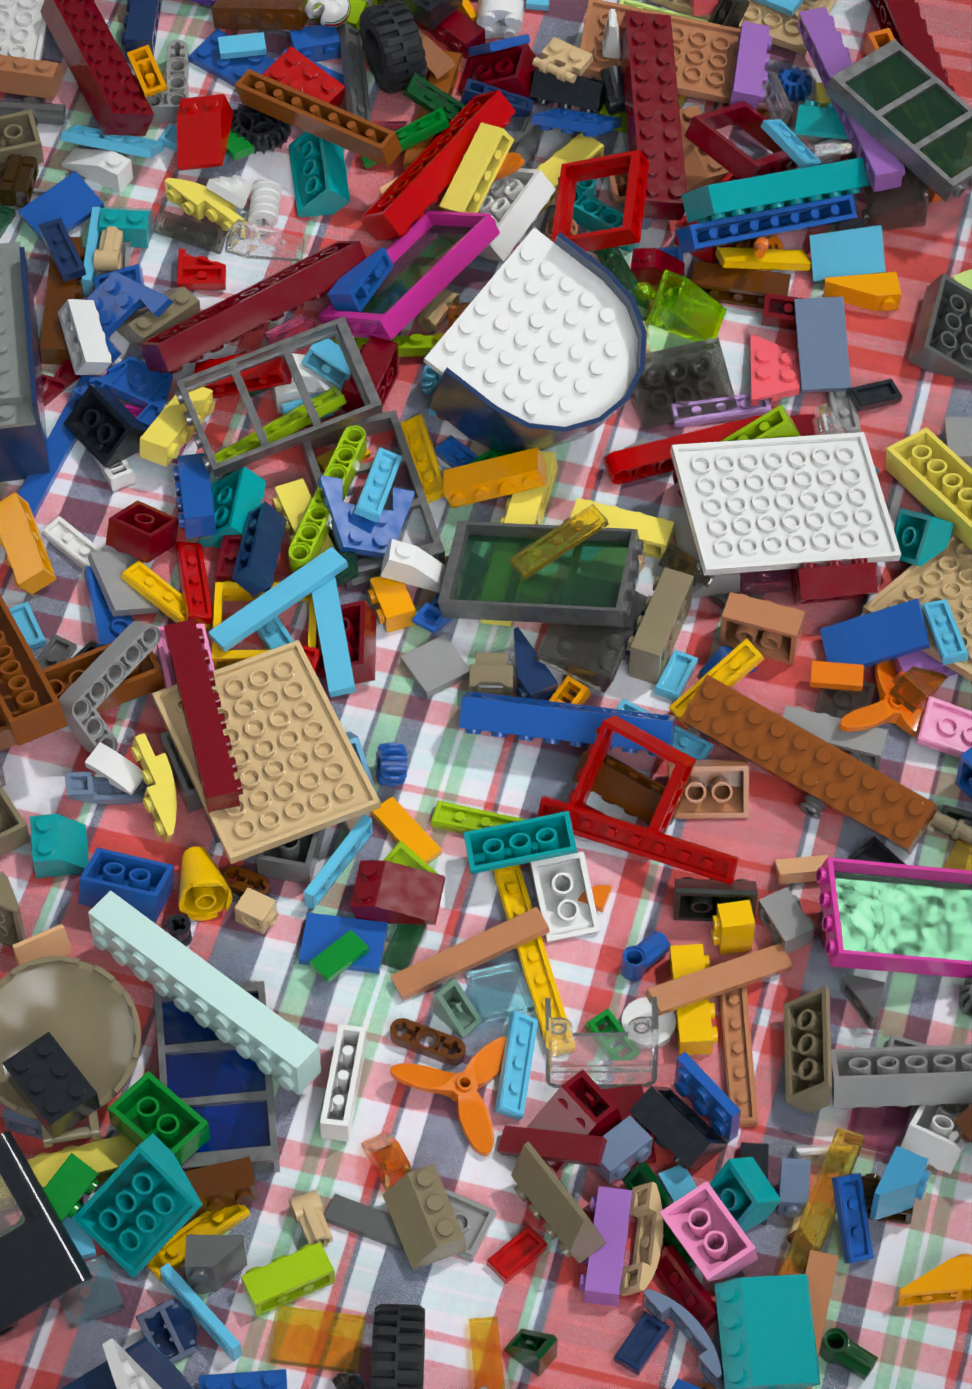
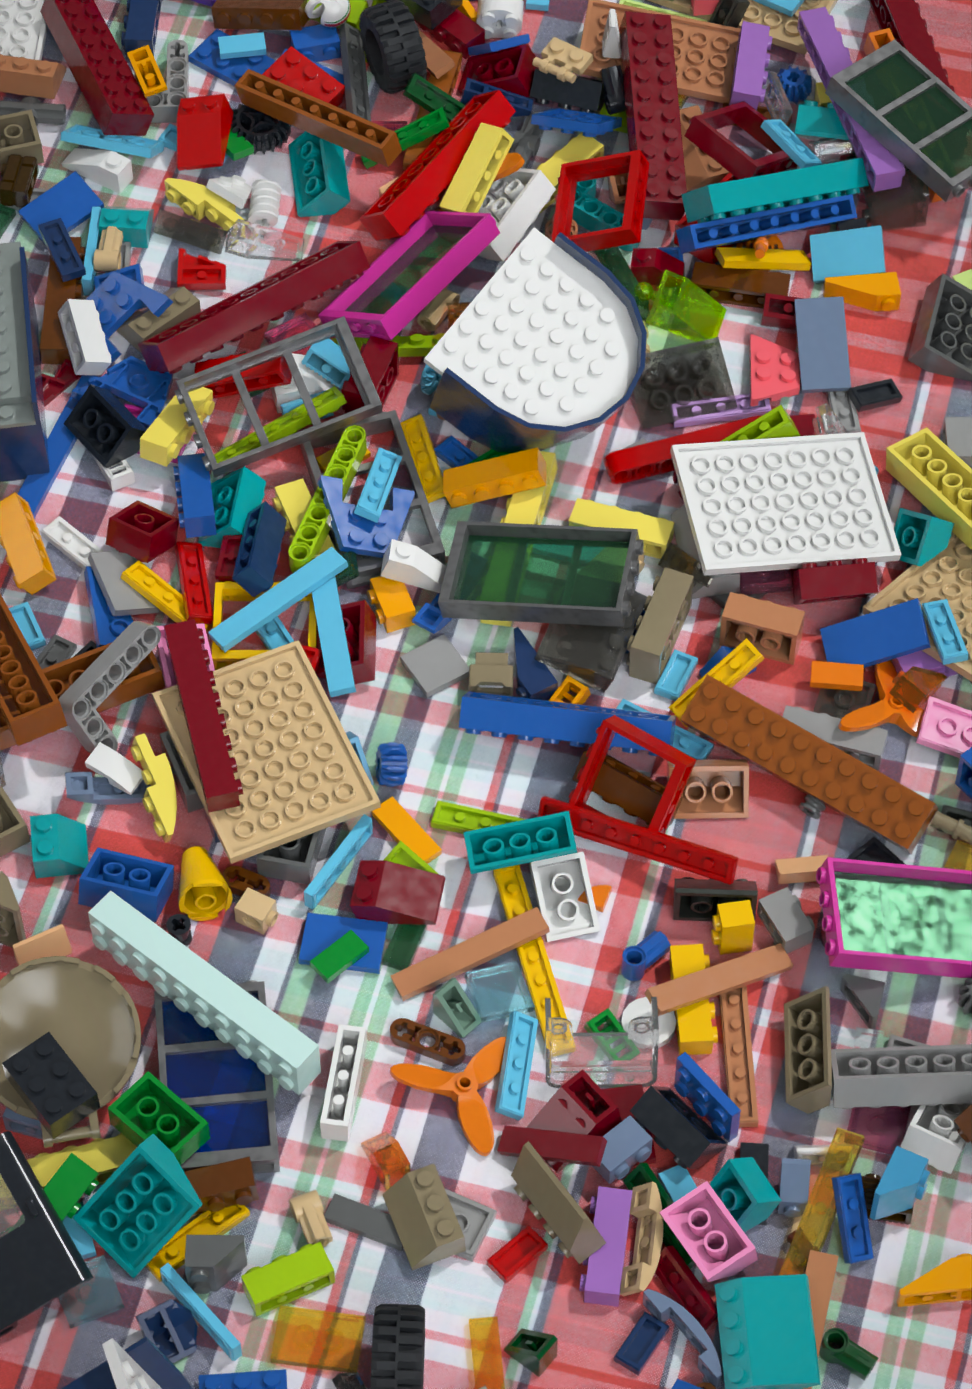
(361, 282): blue slope -> none
(558, 541): clear yellow tile -> none

